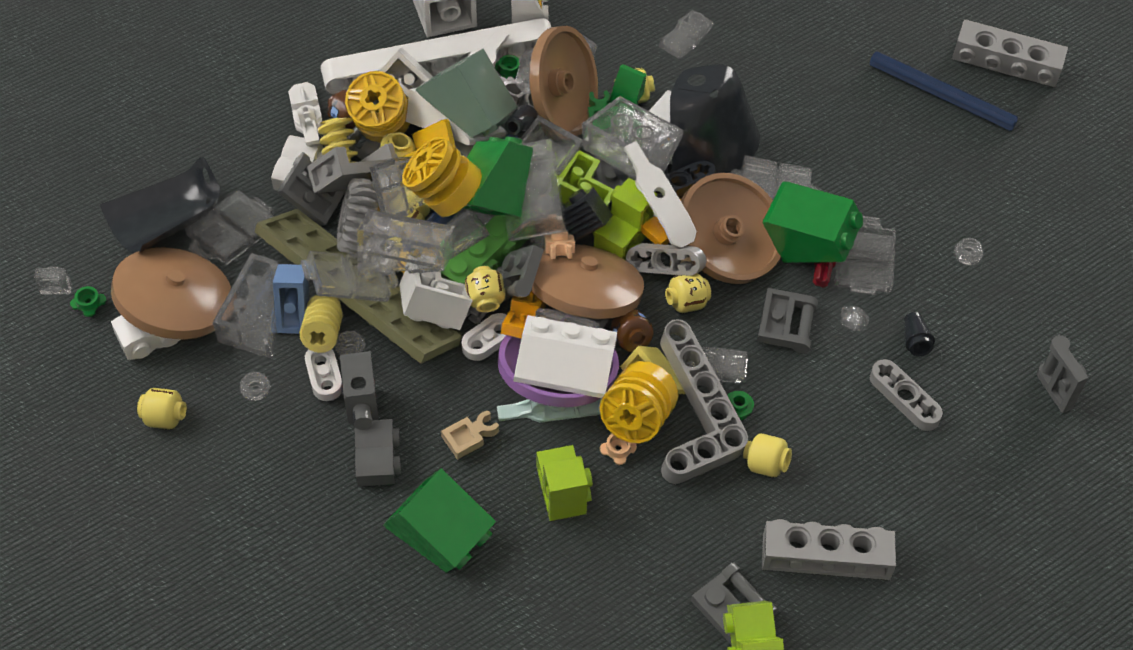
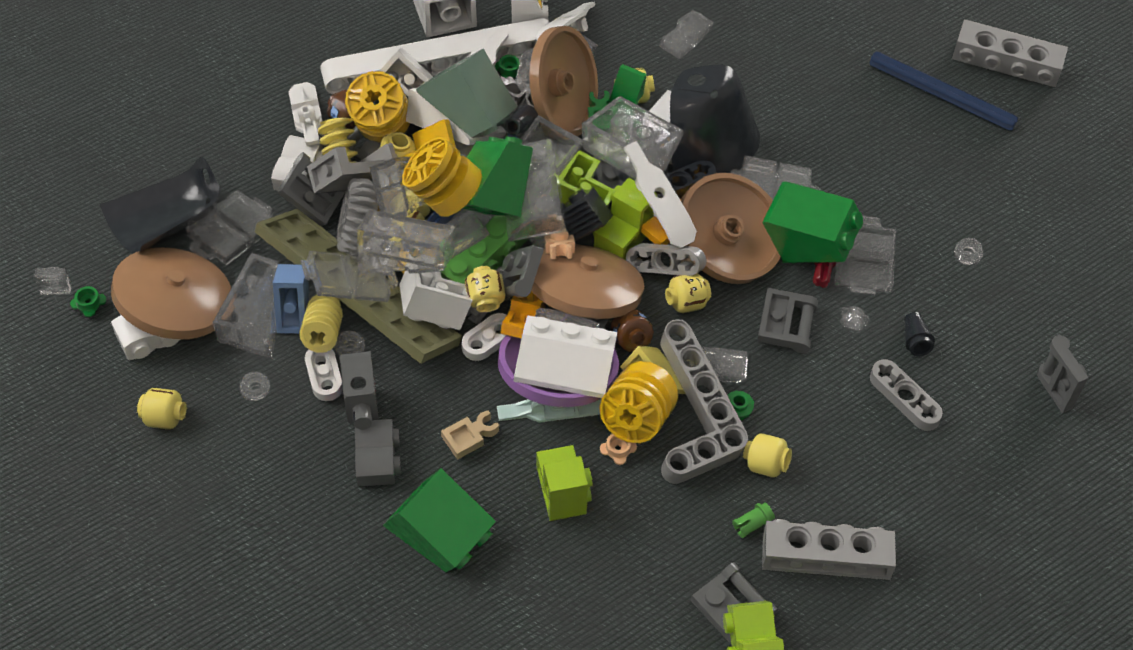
(574, 19): none -> white piece
(753, 519): none -> bright green pin

